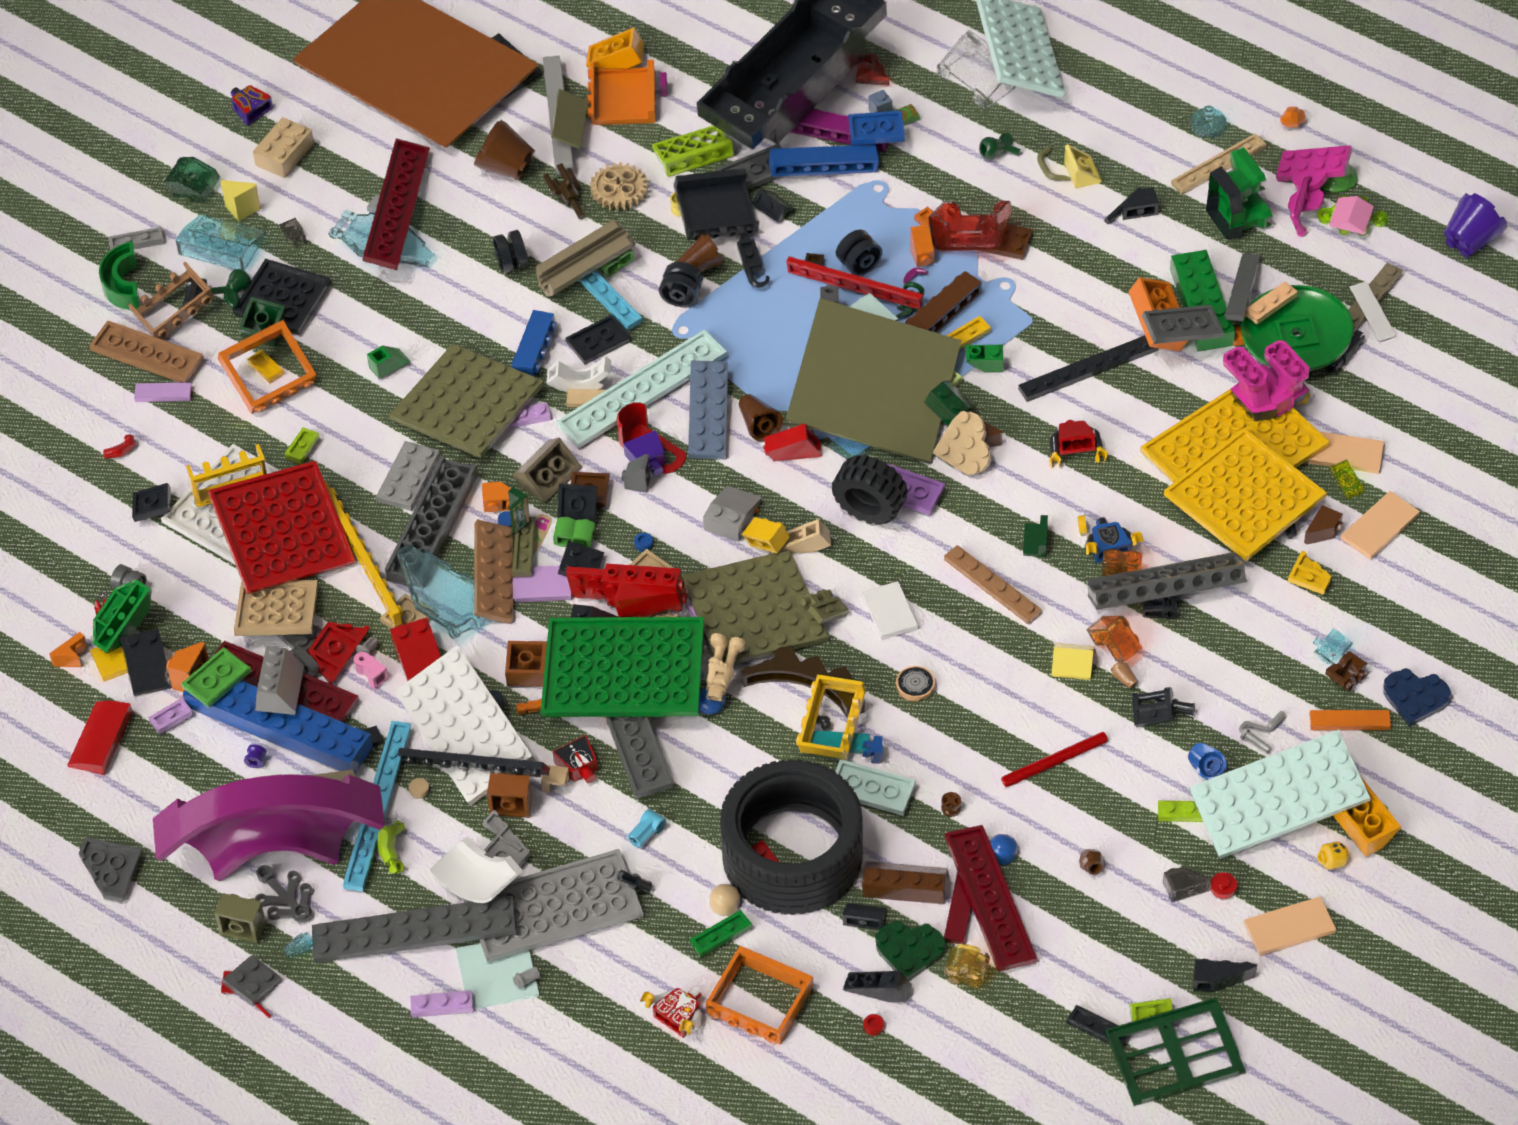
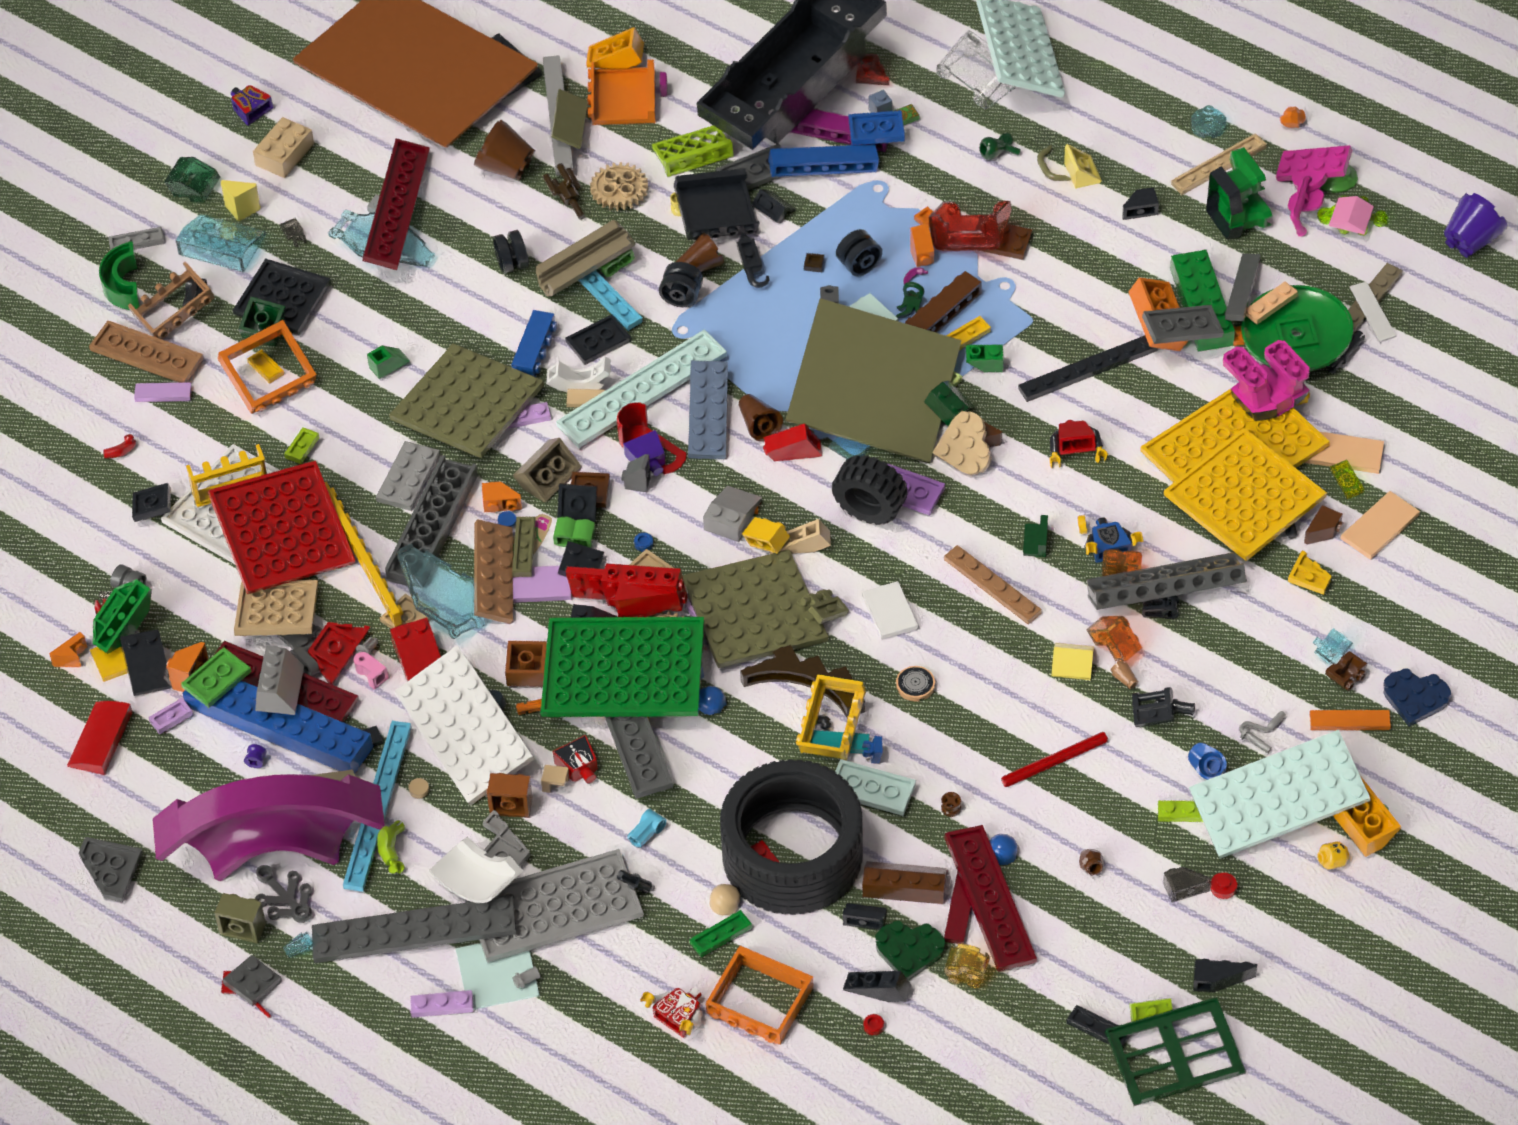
(237, 282): dark green piece -> none
(480, 763): black plate -> none
(518, 509): panel -> none
(721, 673): tan piece -> none
(854, 283): red tile -> none
(1117, 211): black bar -> none
(1289, 926): light nougat tile -> none

